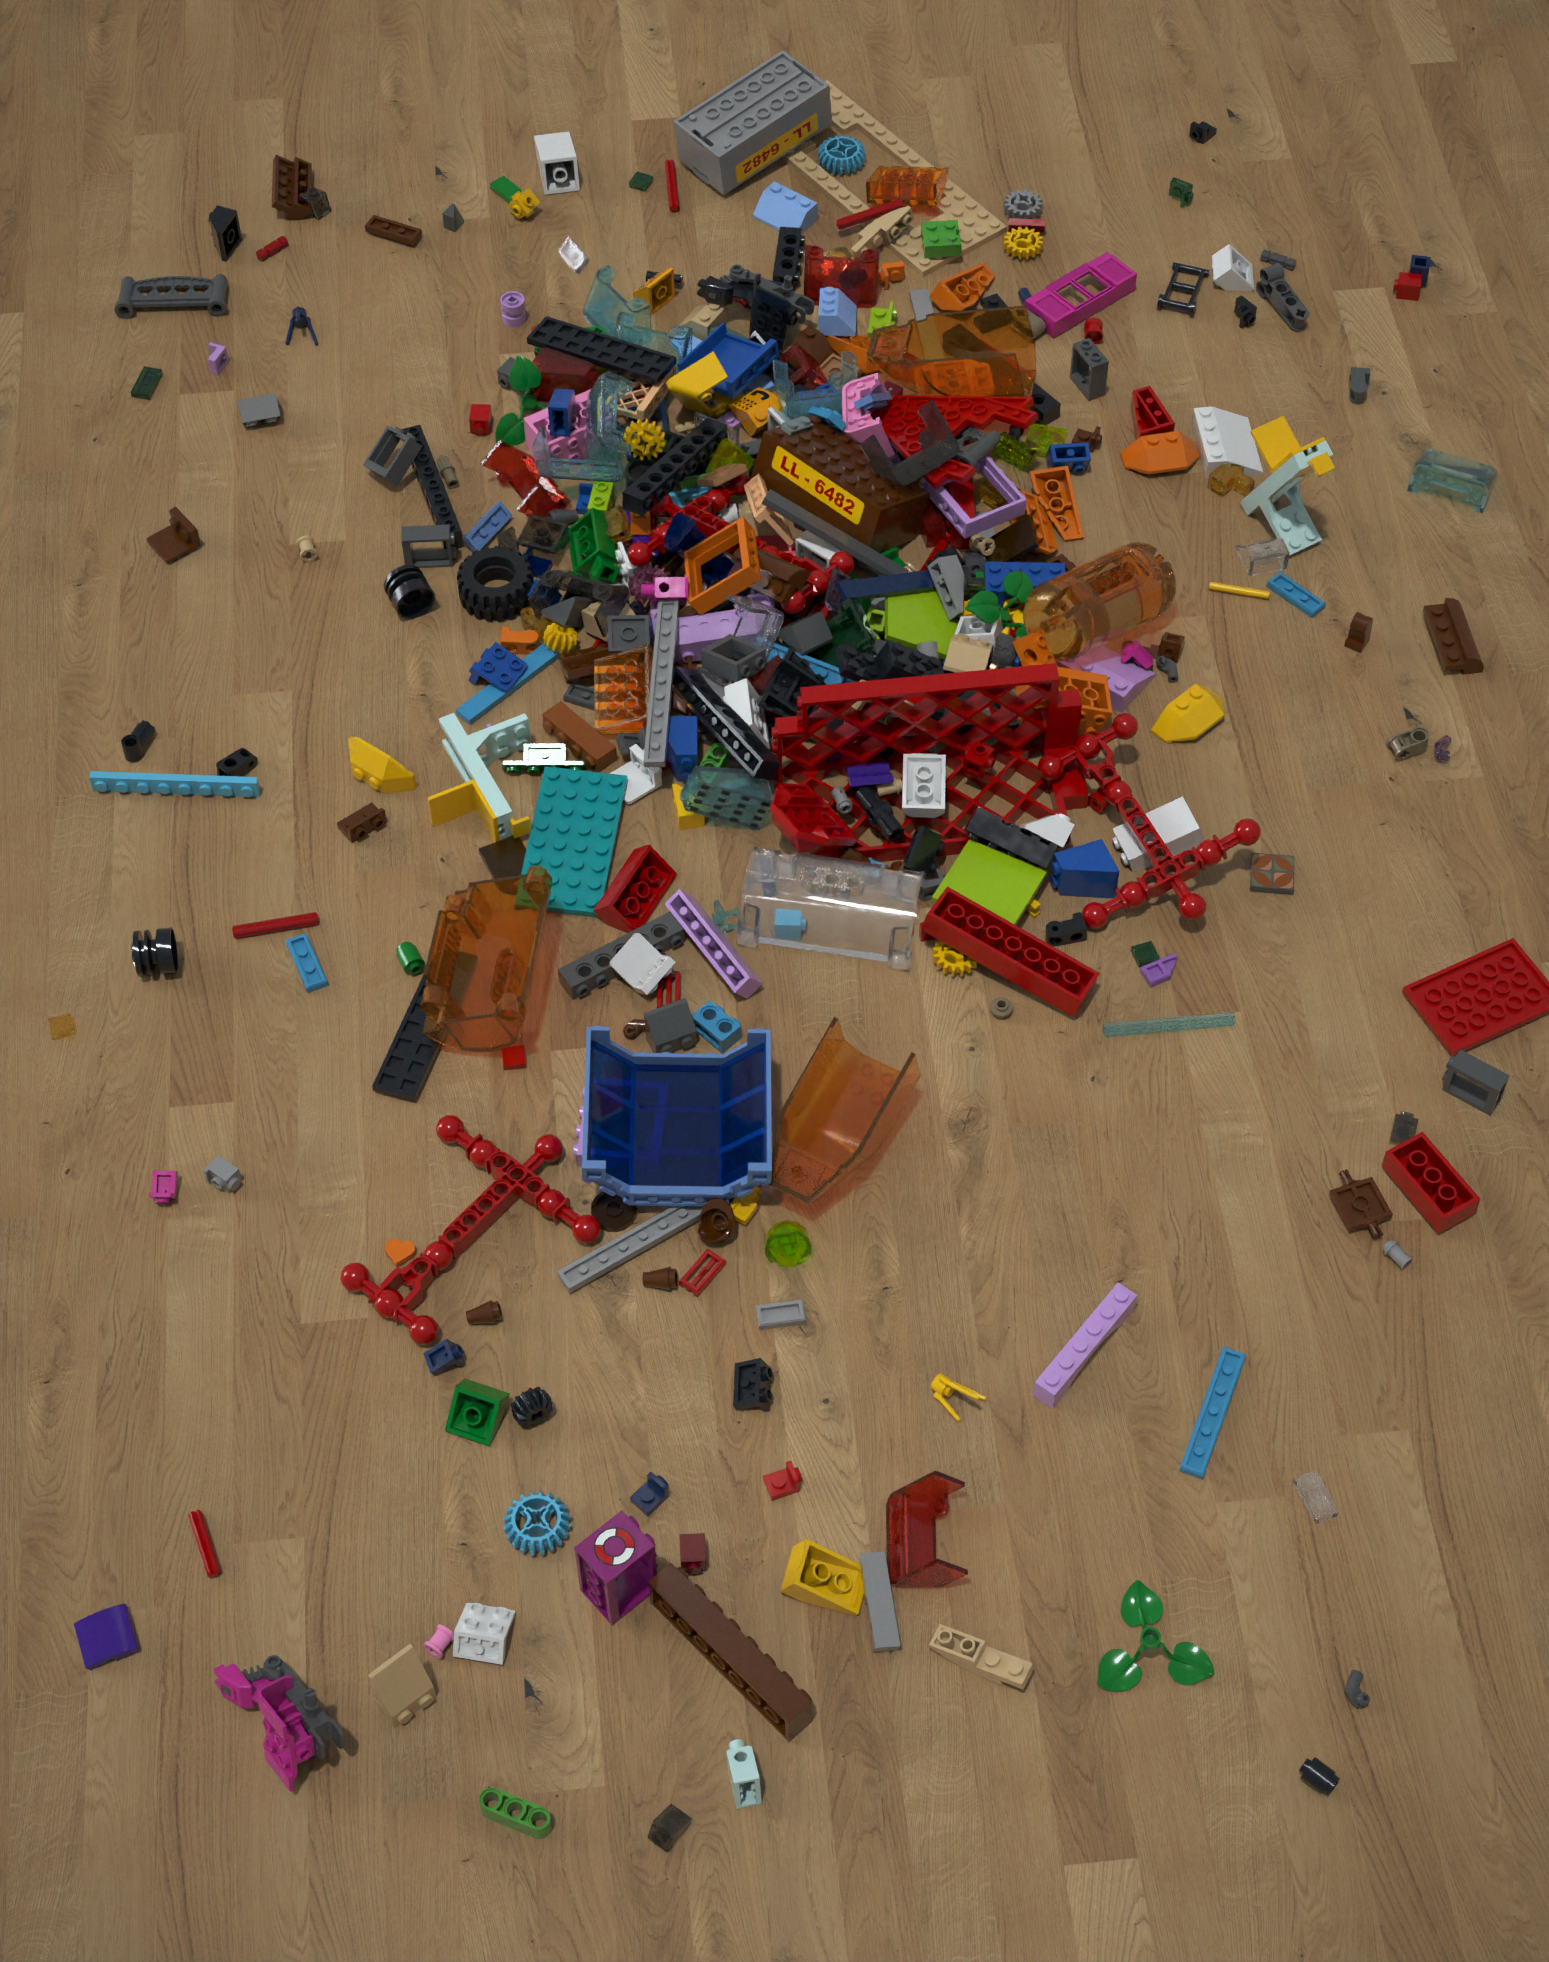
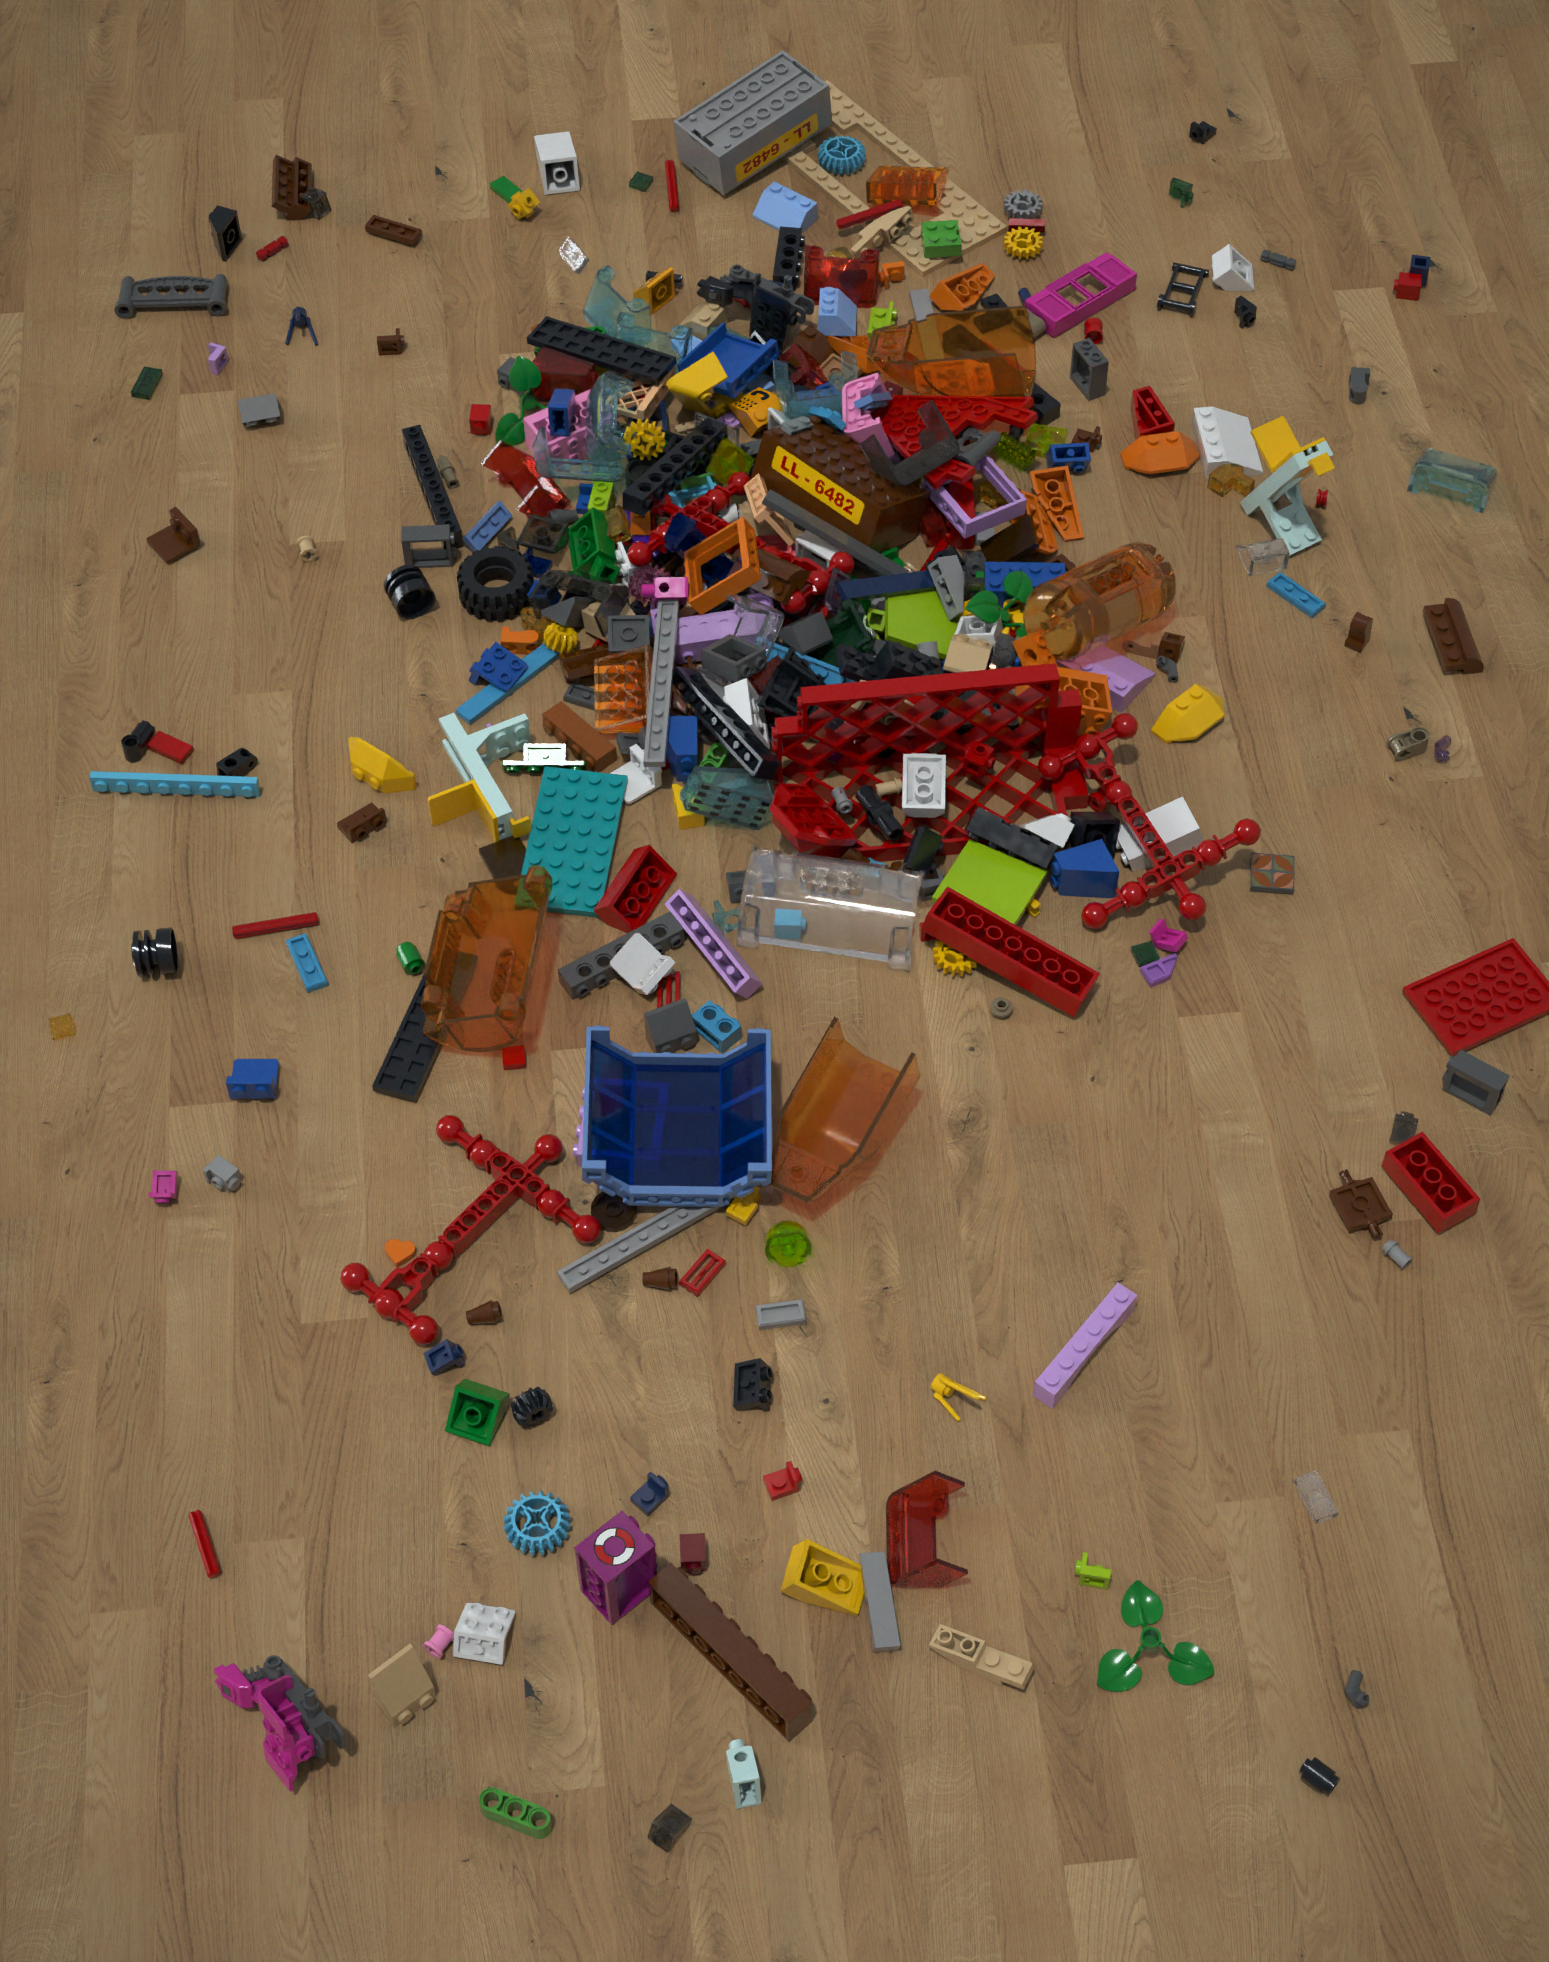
(106, 1636): dark purple slope -> none
(170, 747): none -> red tile
(253, 1079): none -> blue bracket
(384, 449): dark grey window -> none
(390, 344): none -> reddish brown bracket
(452, 218): dark grey slope -> none
(513, 309): lavender wheel -> none
(634, 1028): reddish brown arm -> none
(716, 1221): reddish brown piece -> none
(721, 475): medium nougat plate -> none
(735, 884): none -> dark grey bracket
(869, 774): dark purple slope -> none
(980, 545): tan bush -> none
(1067, 931): black leg -> none
(1092, 1576): none -> lime bracket
(1093, 827): none -> black slope
(1139, 653): dark pink bracket -> none
(1167, 938): none -> dark pink bracket
(1169, 1024): clear light blue axle -> none
(1212, 1413): dark azure tile -> none
(1239, 590): yellow bar -> none
(1282, 297): dark grey piece -> none
(1321, 498): none -> red bush

